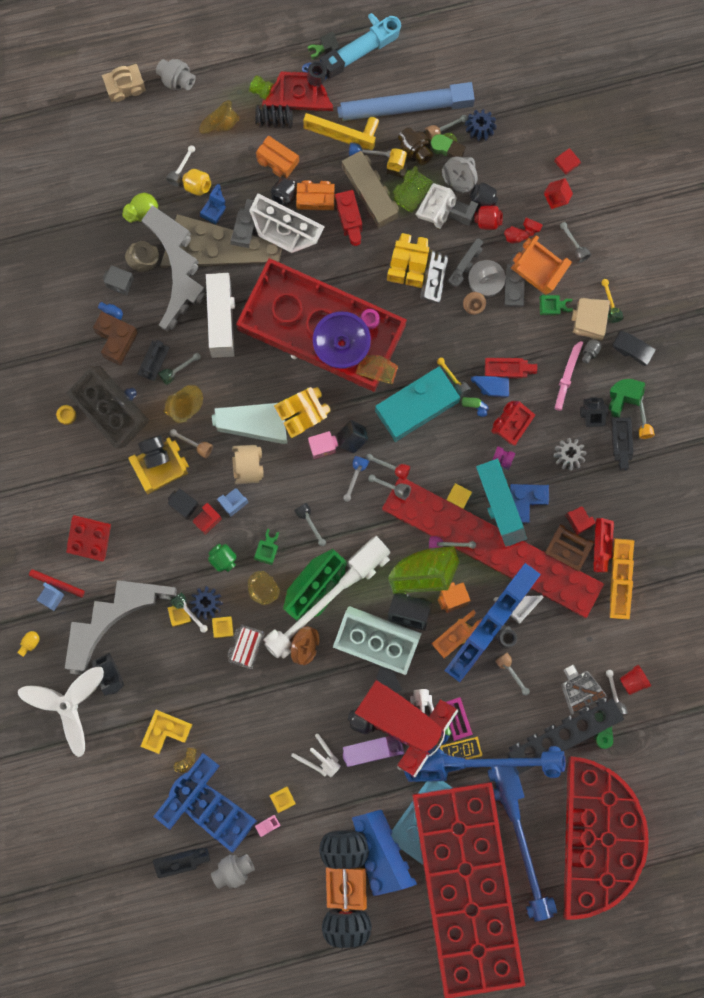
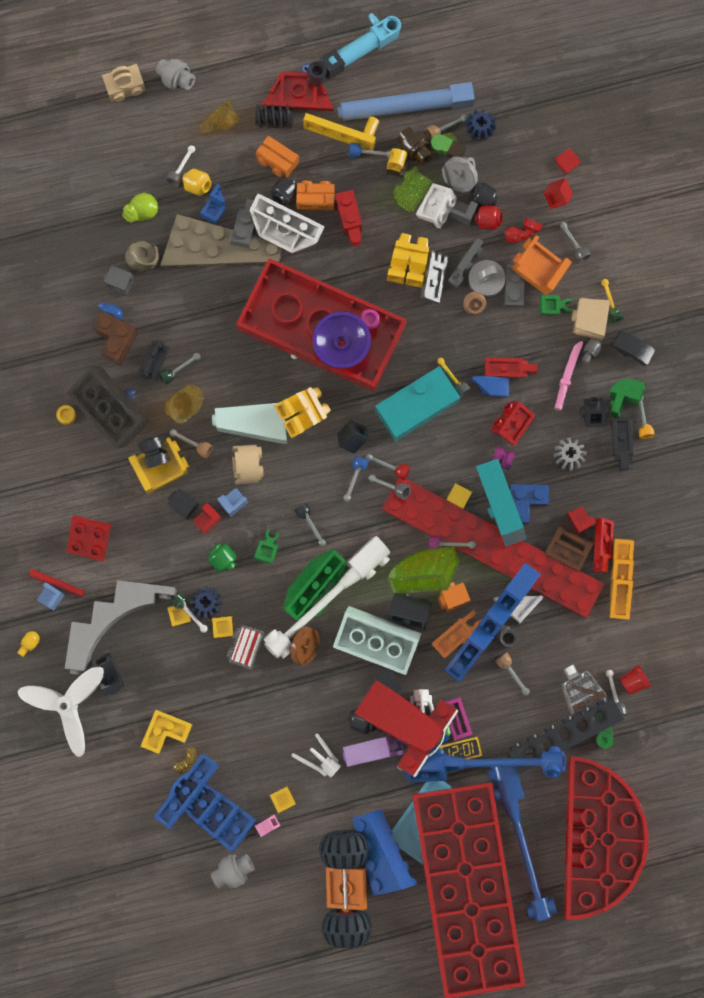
(180, 862): black hinge -> none
(183, 264): light grey arch -> none
(220, 315): white brick -> none
(260, 87): clear neon green wheel -> none
(263, 588): clear yellow hair -> none
(322, 445): bright pink brick -> none
(328, 43): pearl dark grey piece -> none
(370, 190): dark tan brick -> none
(377, 368): clear yellow slope -> none
(477, 403): arm -> none

